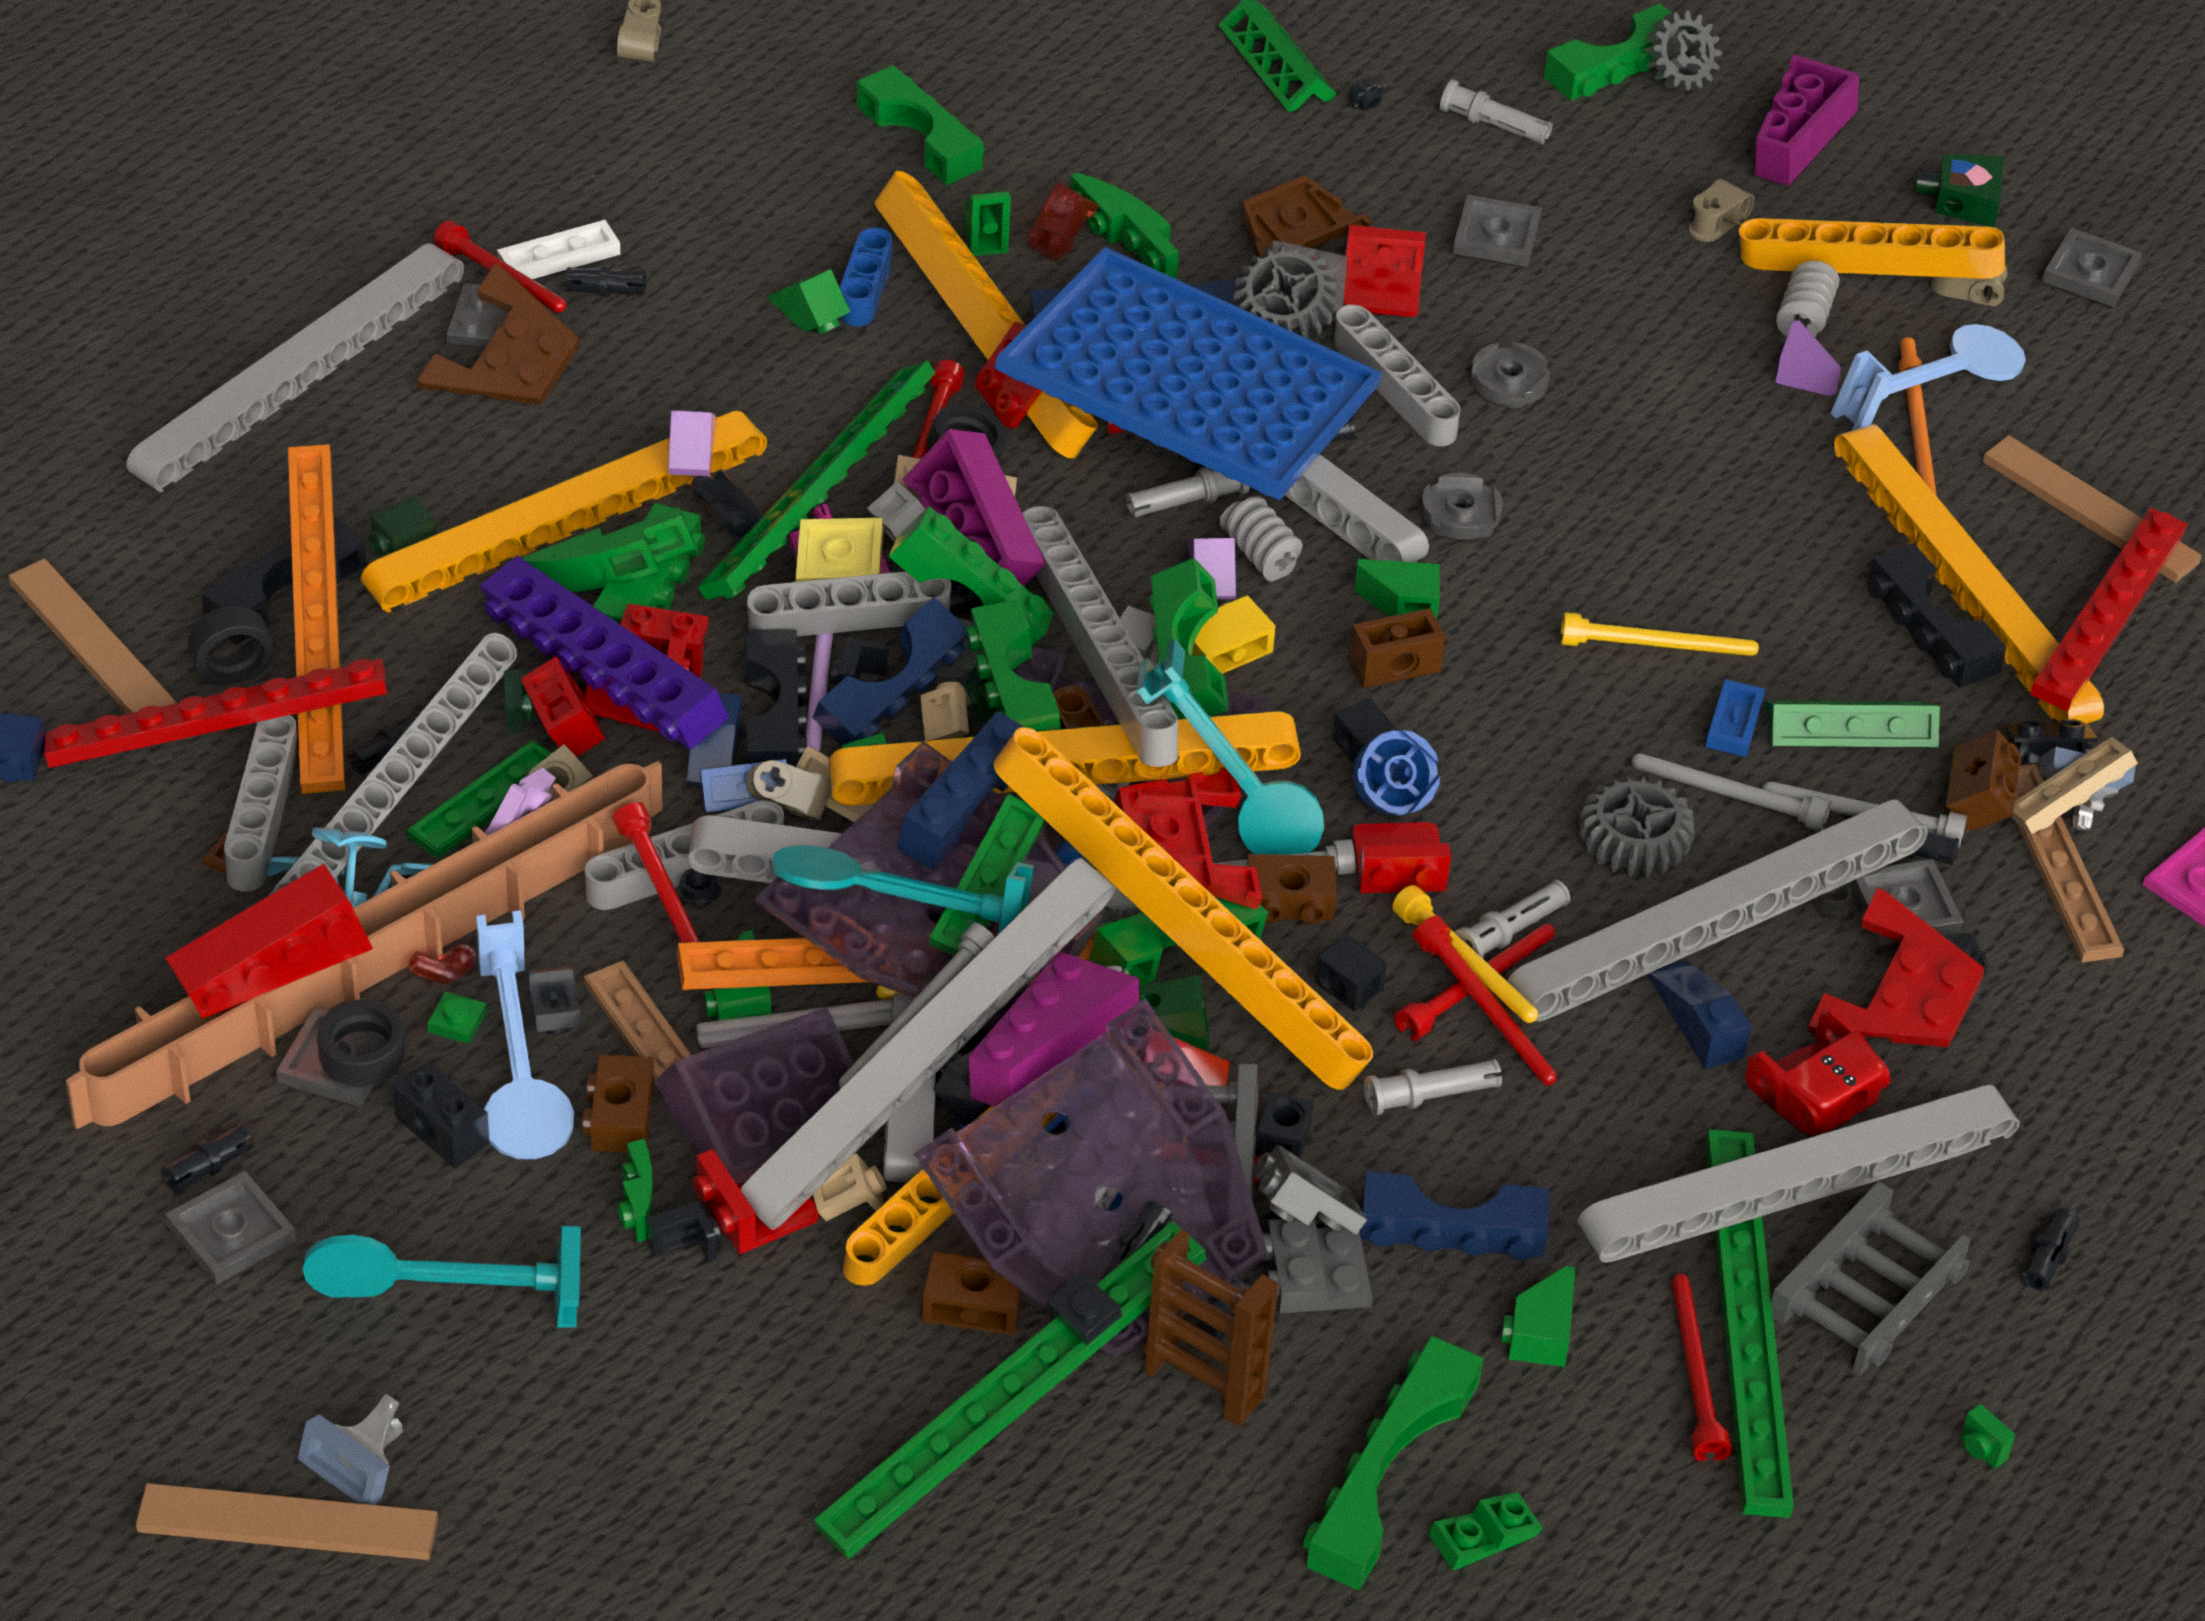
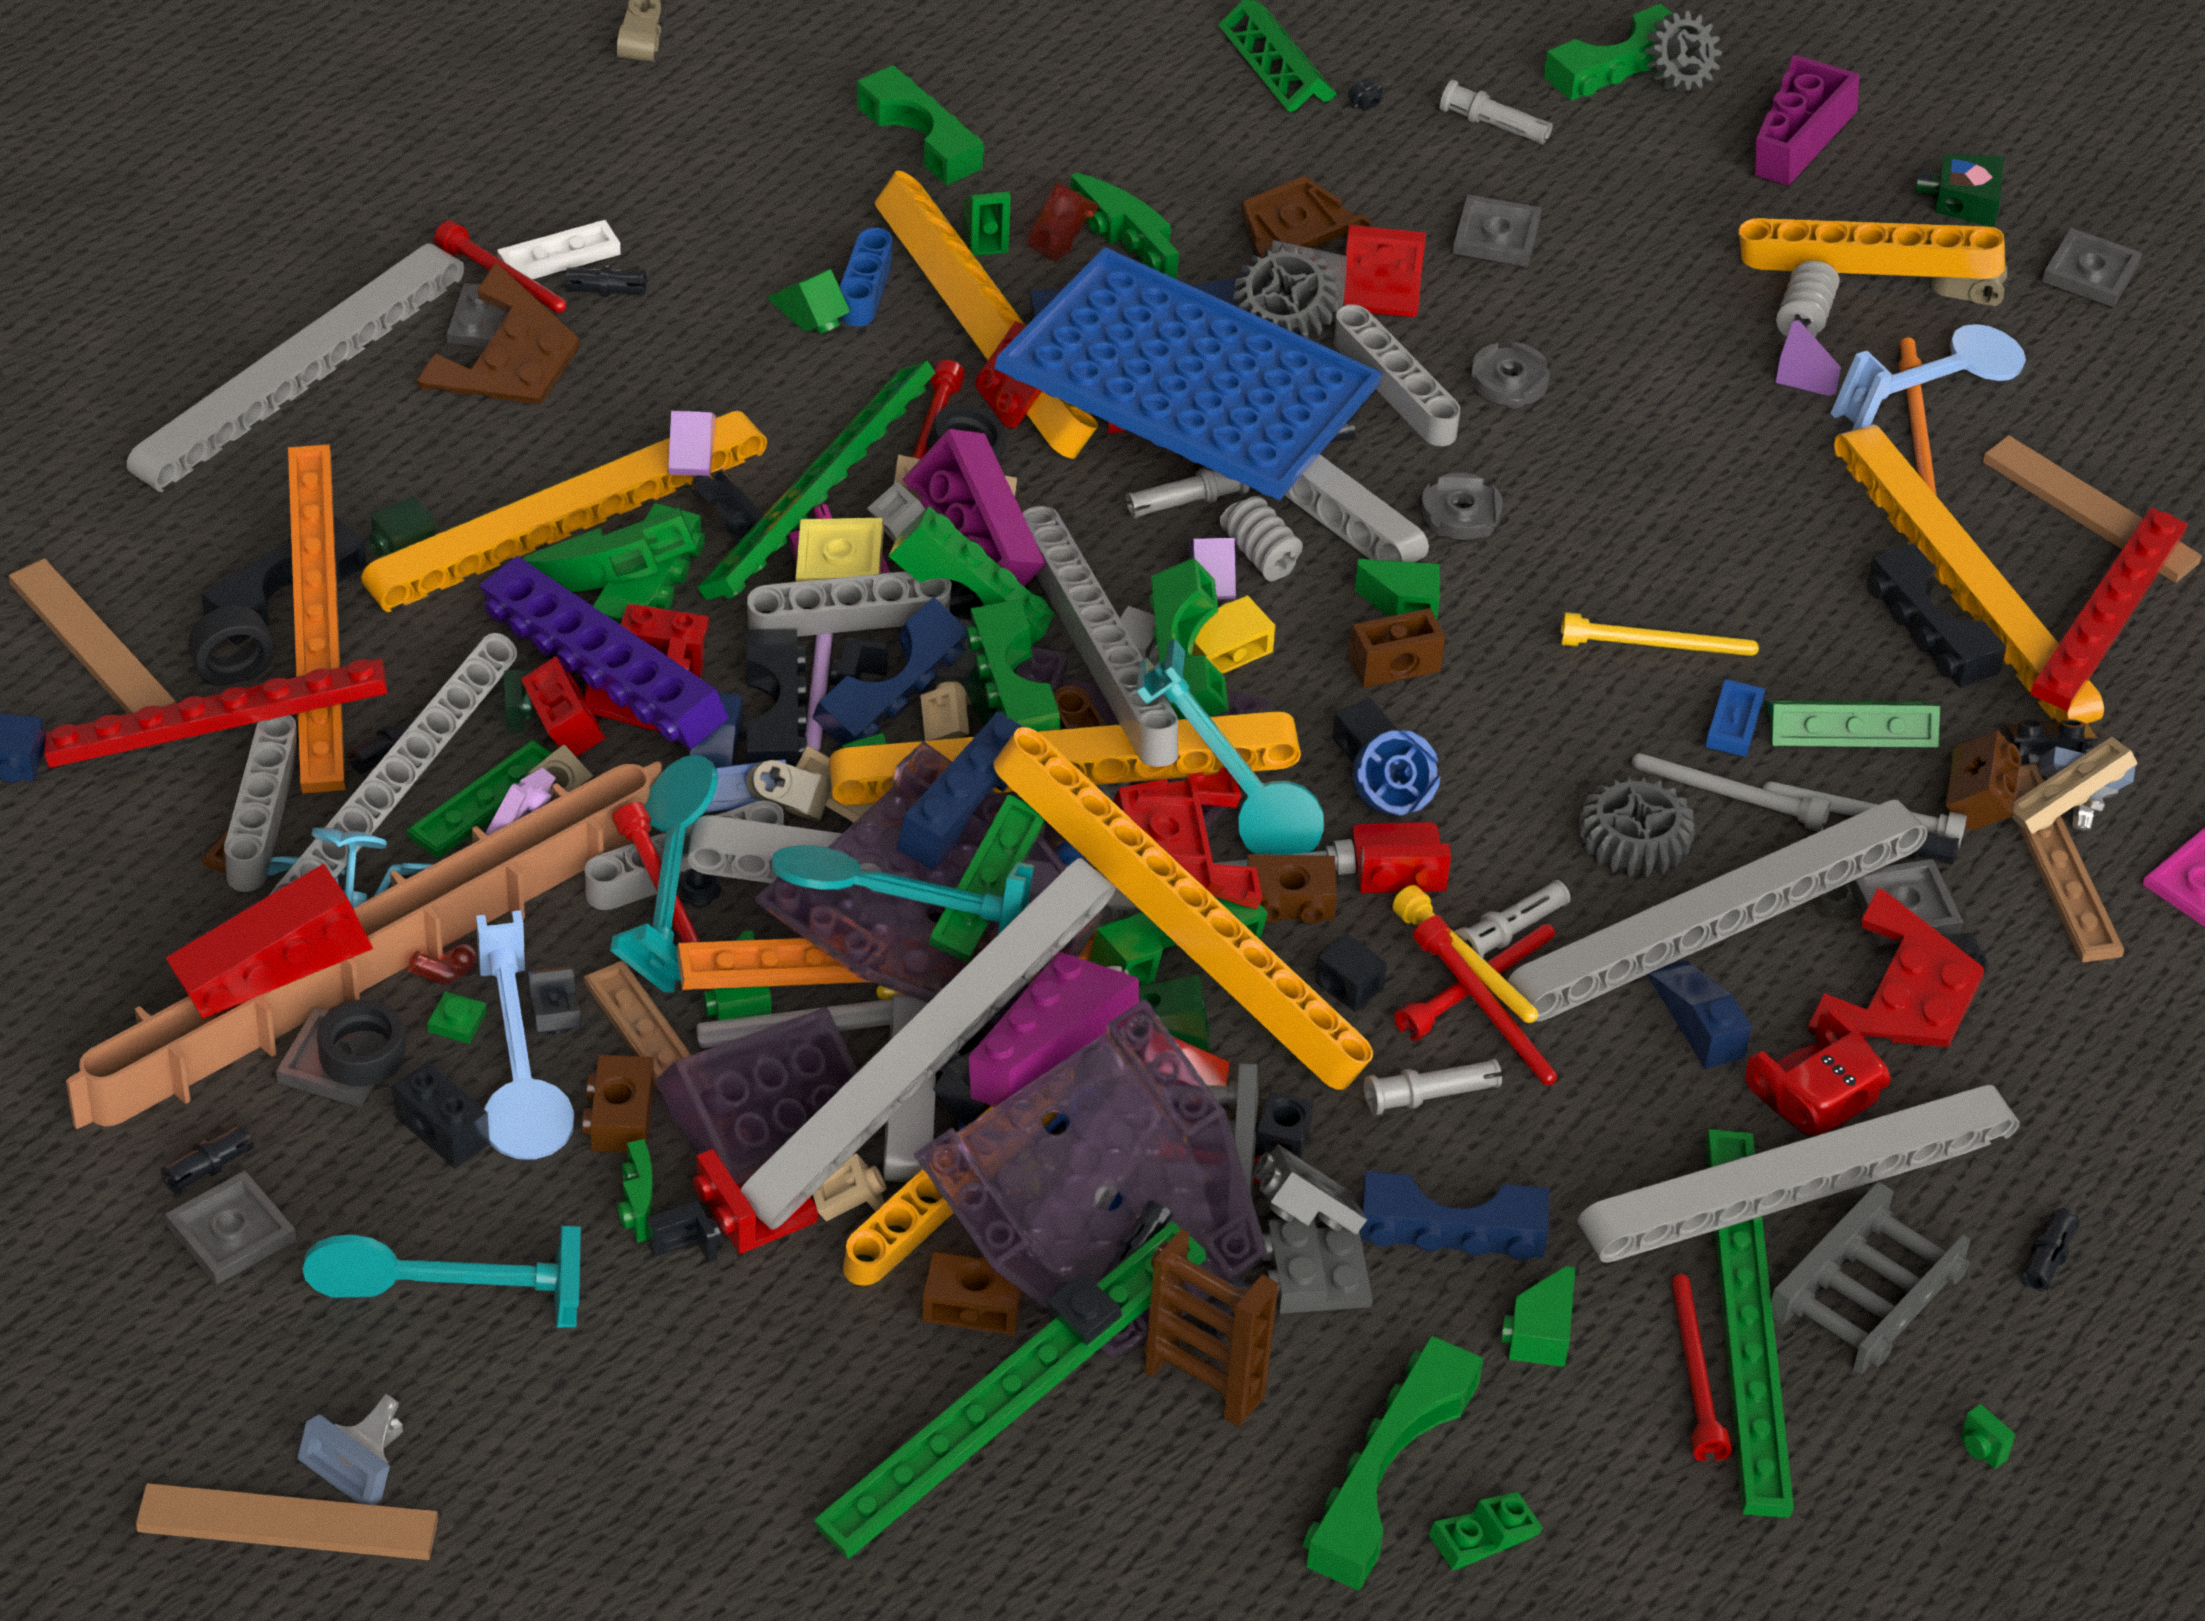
(674, 803): none -> teal piece
(972, 943): light grey piece -> none
(1719, 210): dark tan piece -> none

